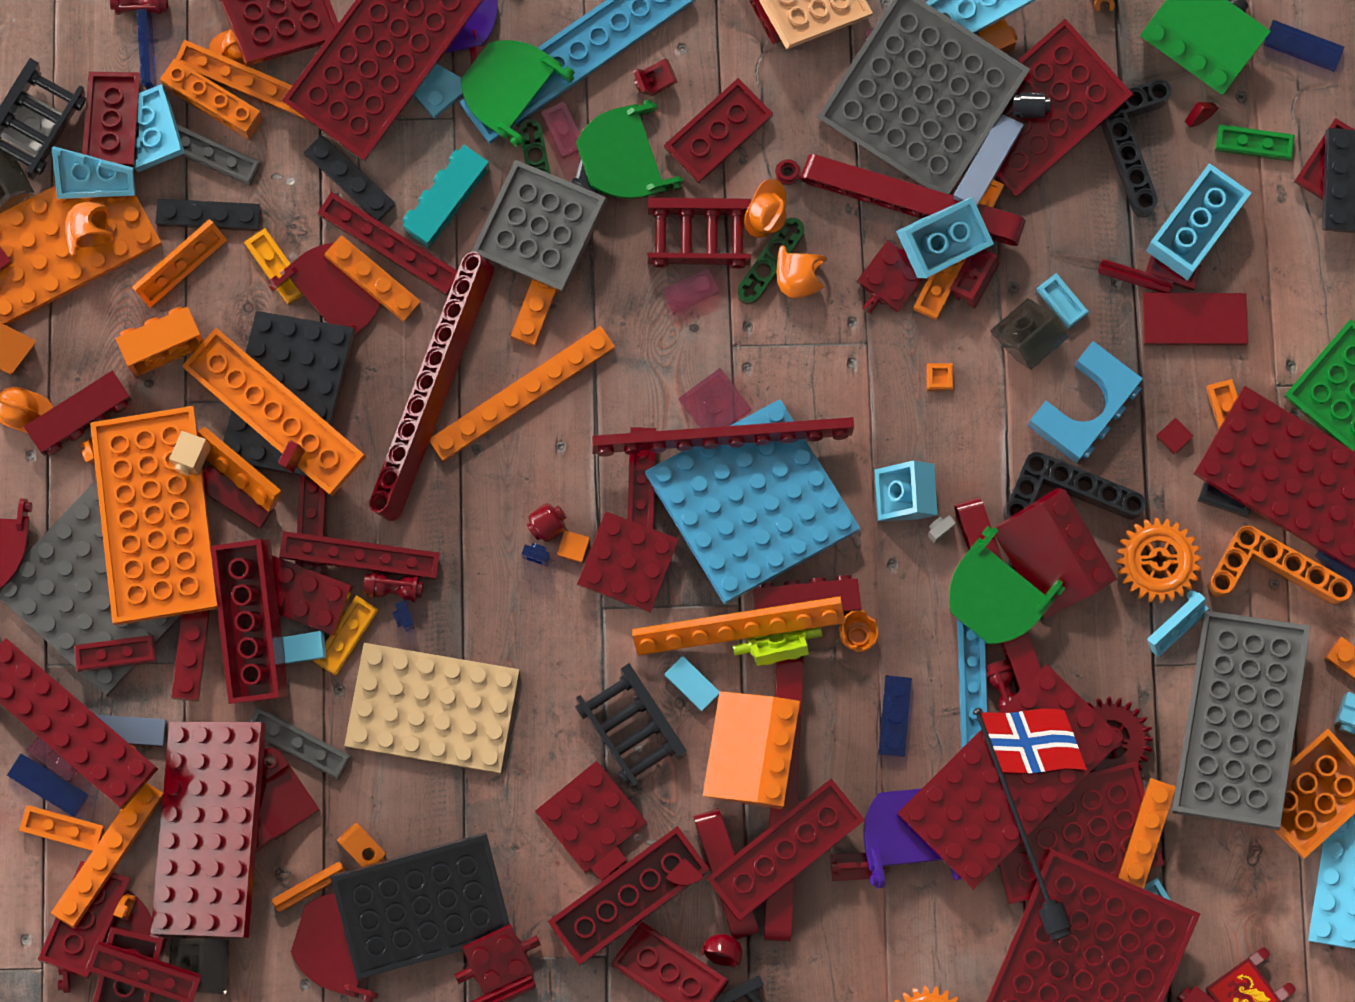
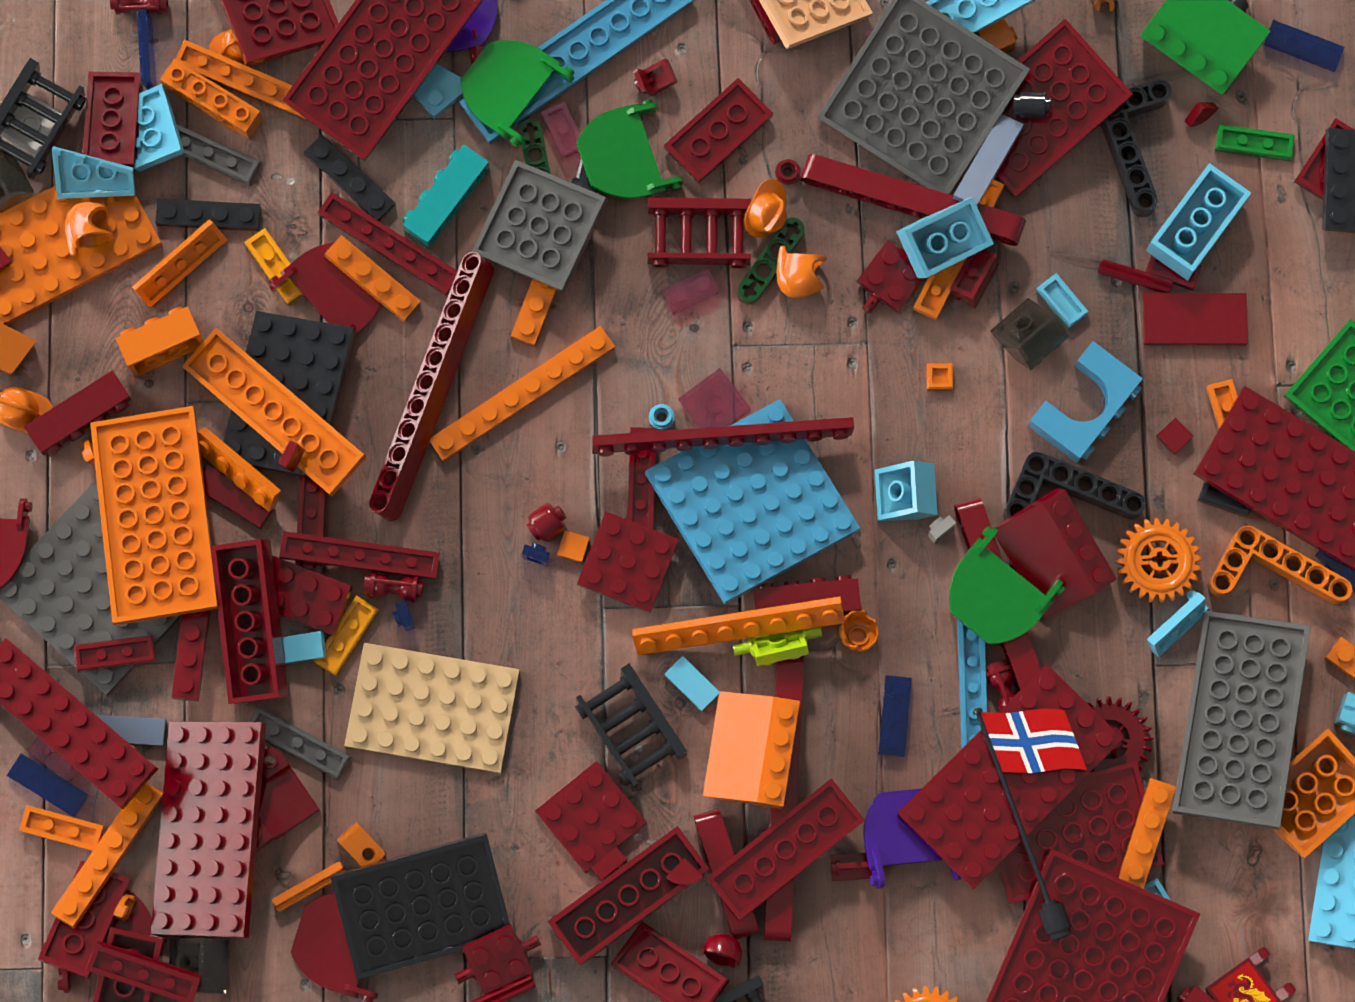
(189, 453): tan brick -> none
(661, 409): none -> medium azure plate

